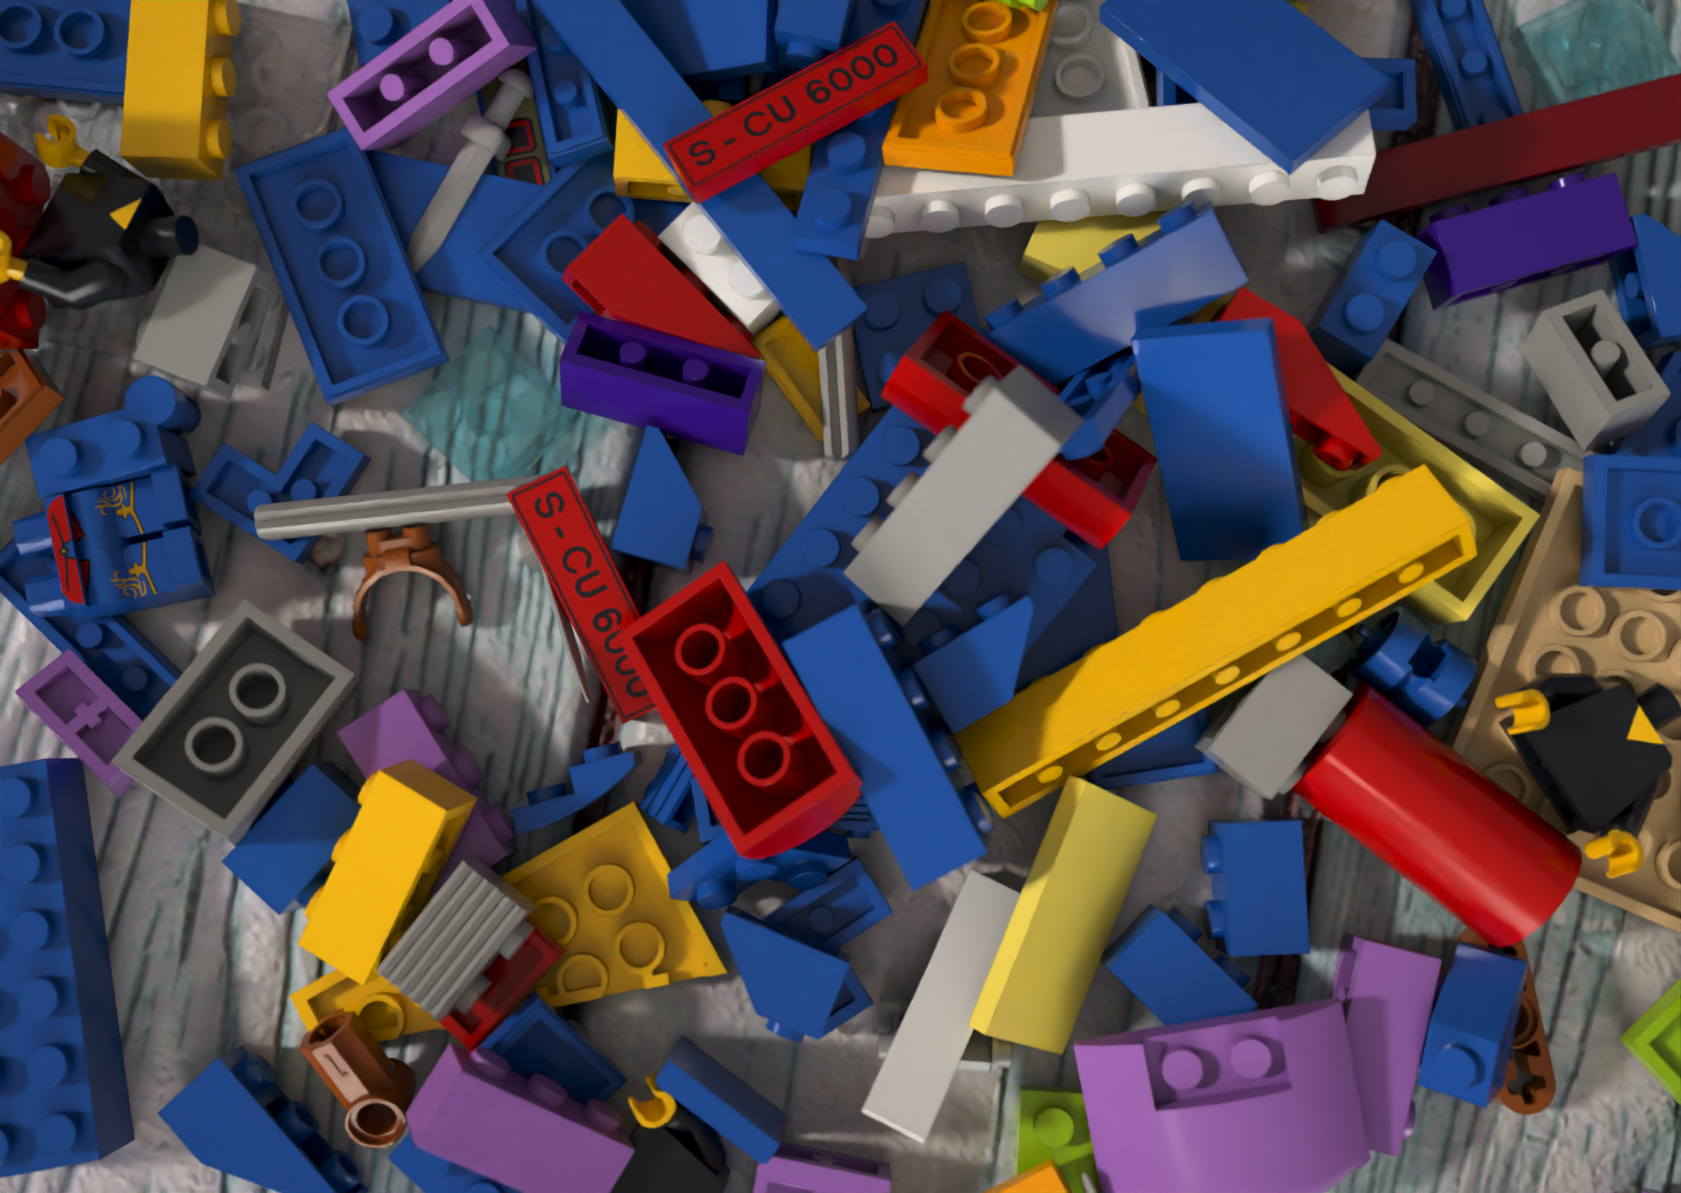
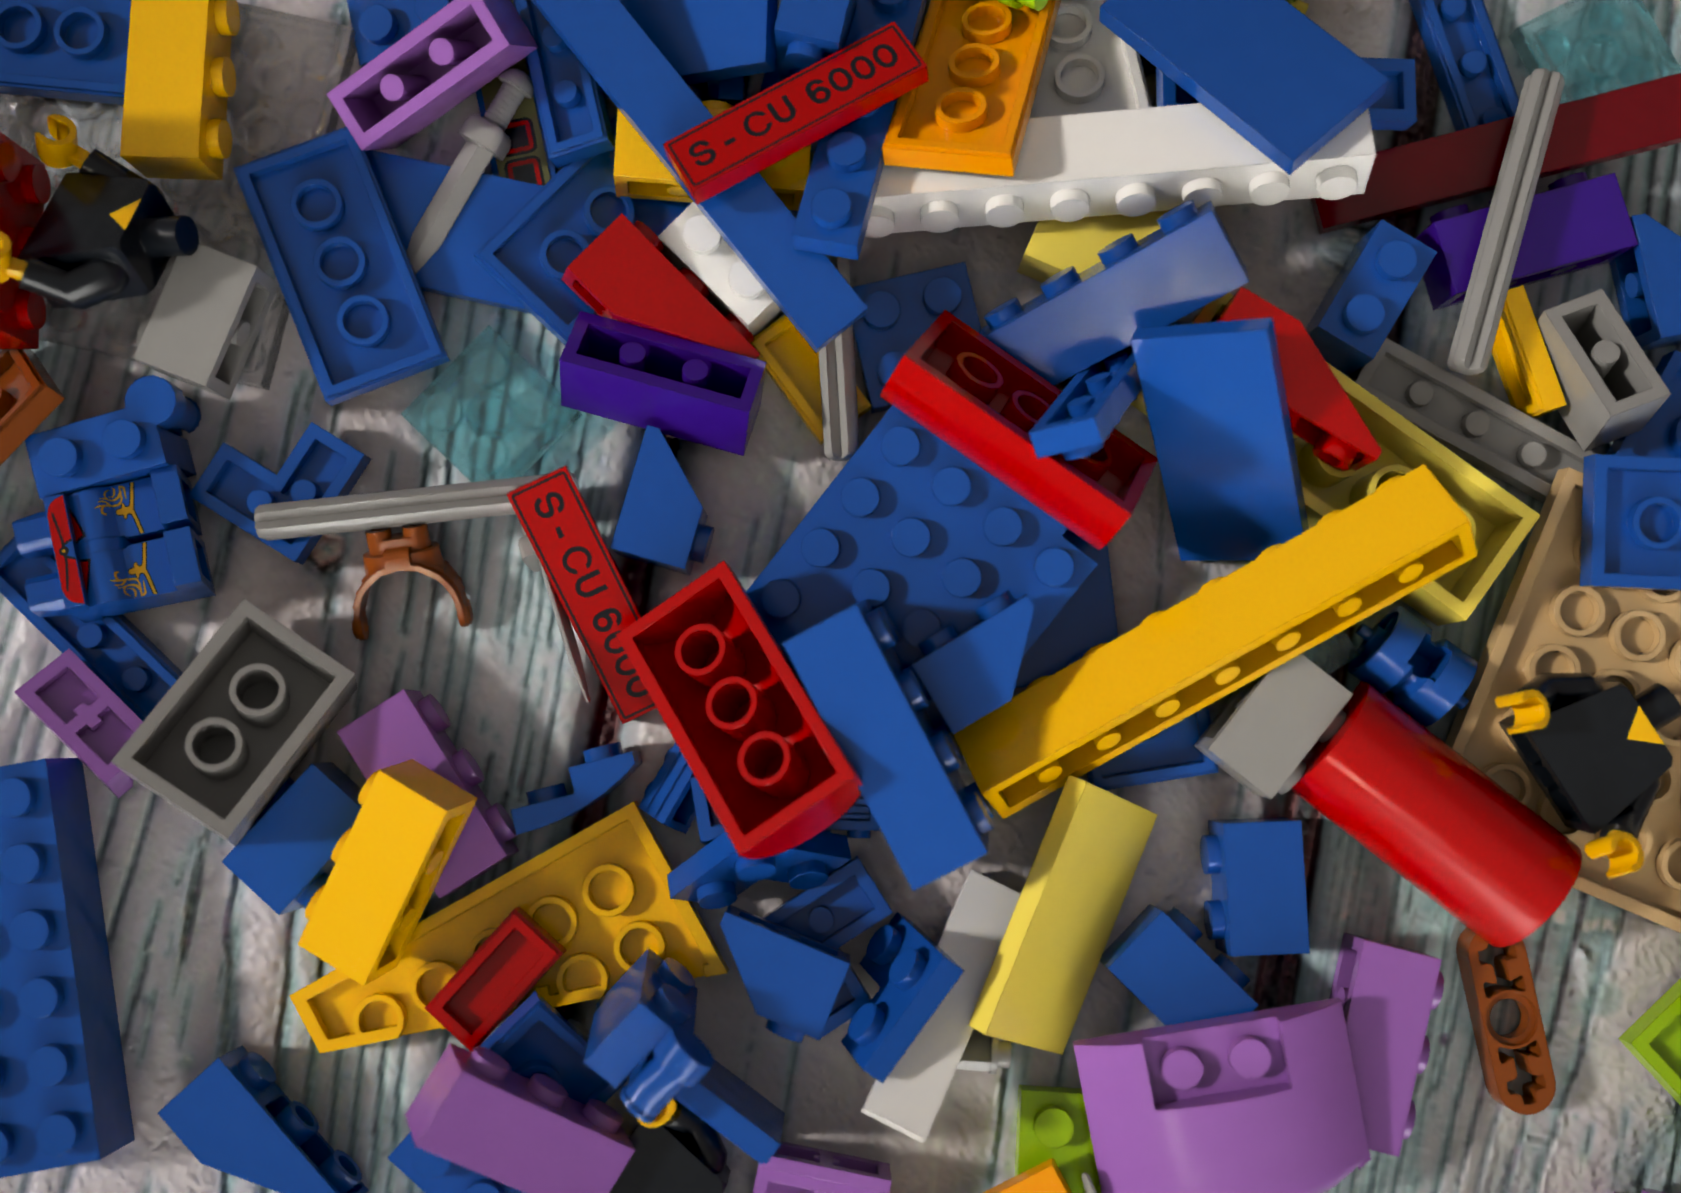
(362, 1078): dark orange piece -> none
(458, 939): light grey brick -> none
(648, 1033): none -> blue hinge
(912, 983): none -> blue plate
(962, 494): light grey brick -> none
(1474, 1024): blue slope -> none
(1506, 222): none -> light grey axle
(1525, 359): none -> yellow tile

